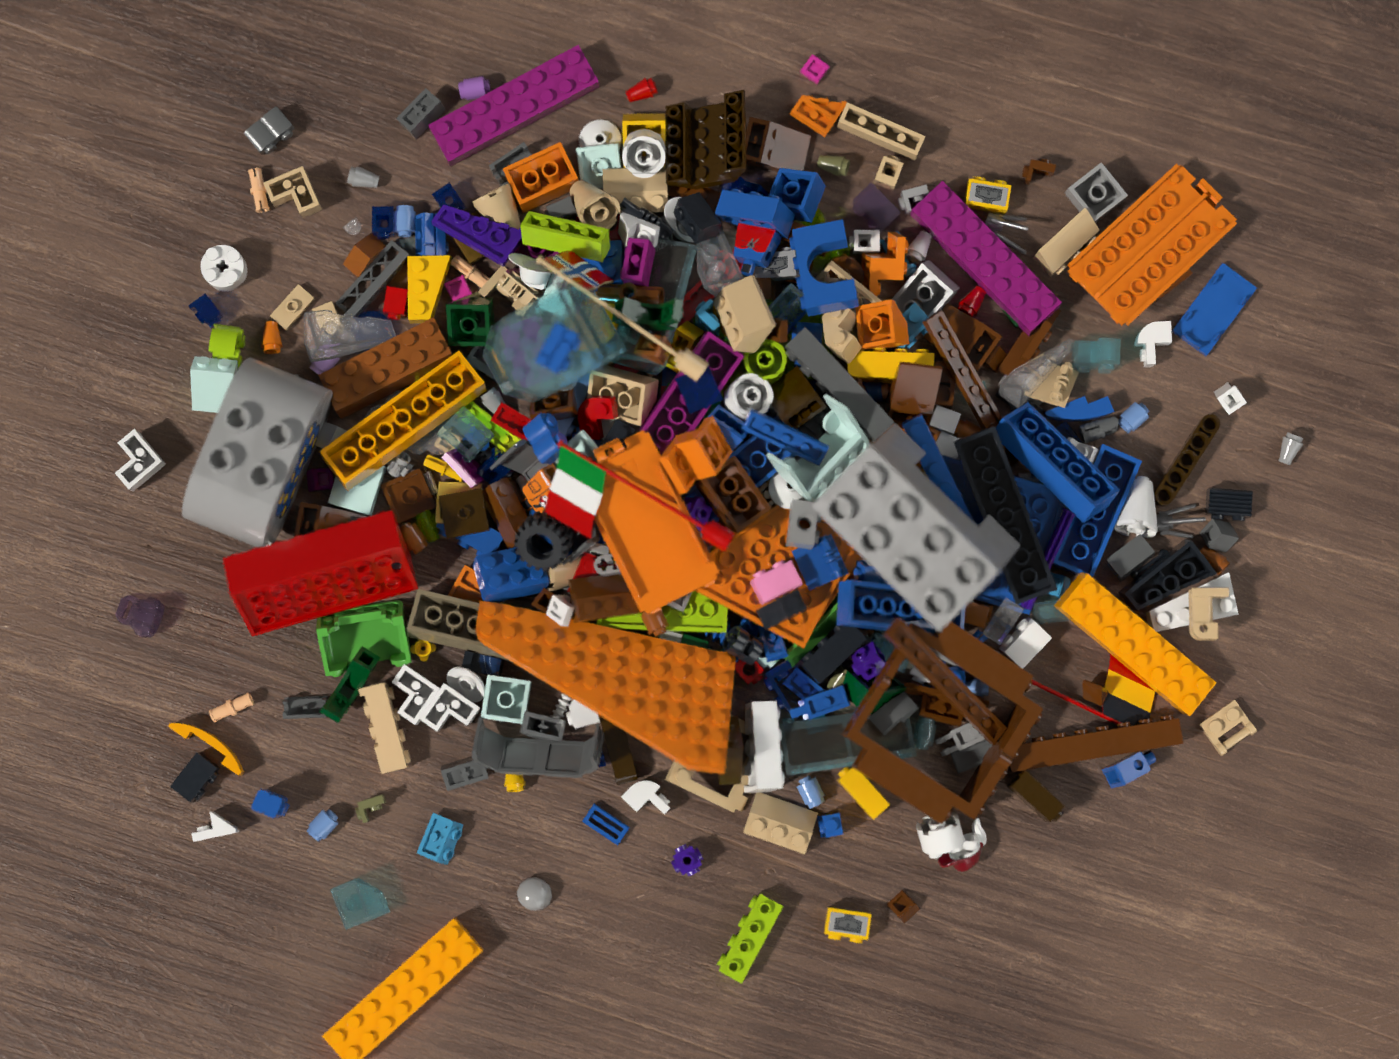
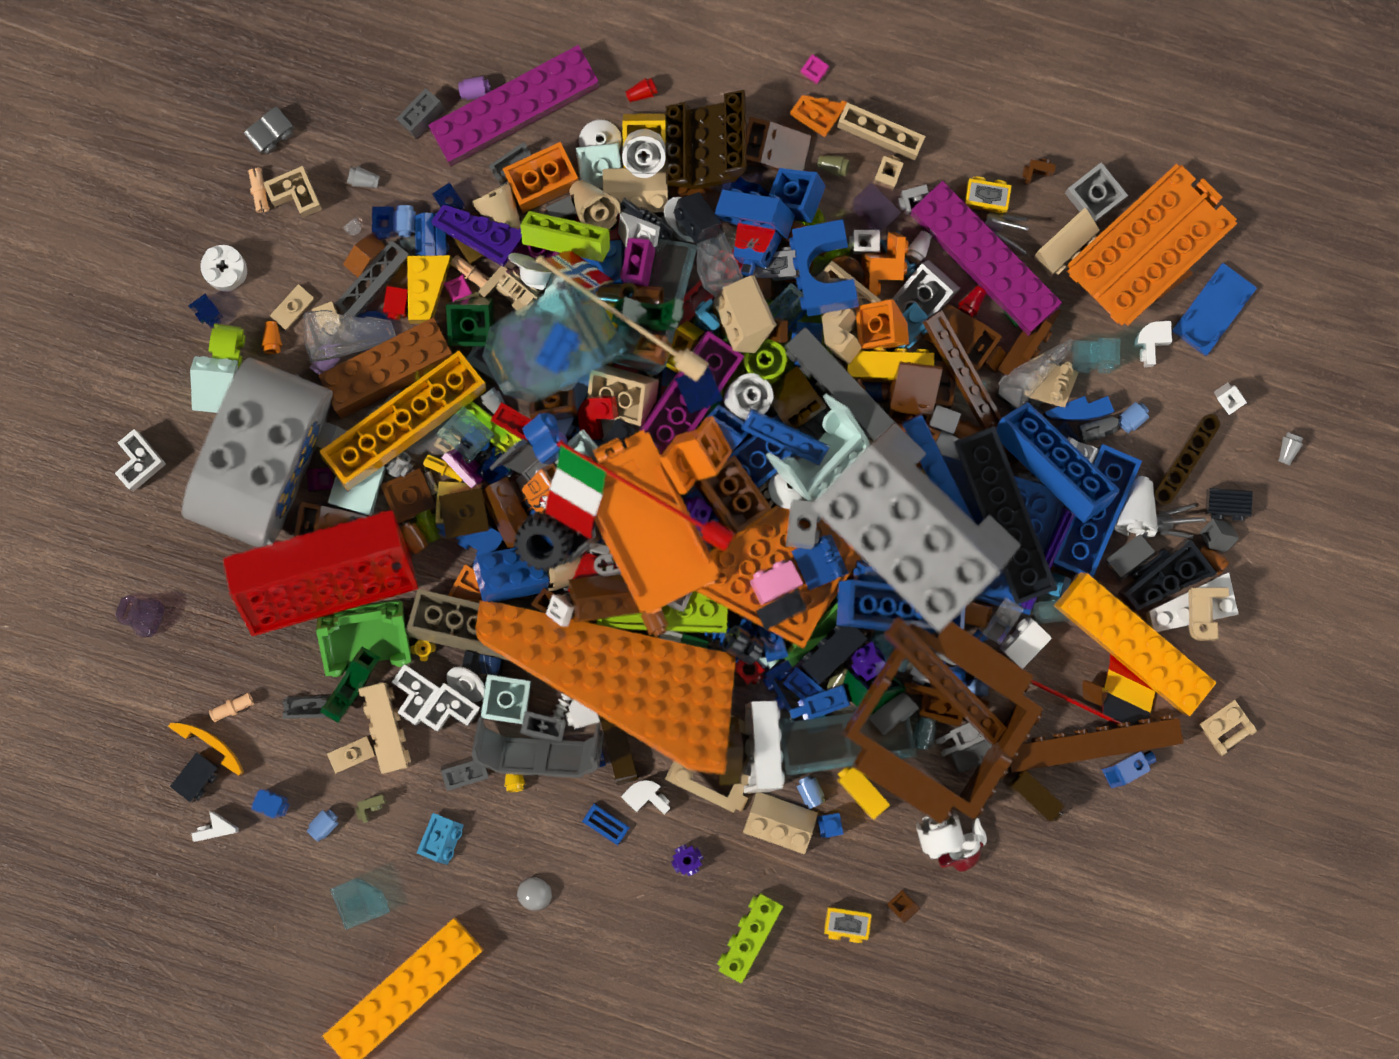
(351, 755): none -> tan plate

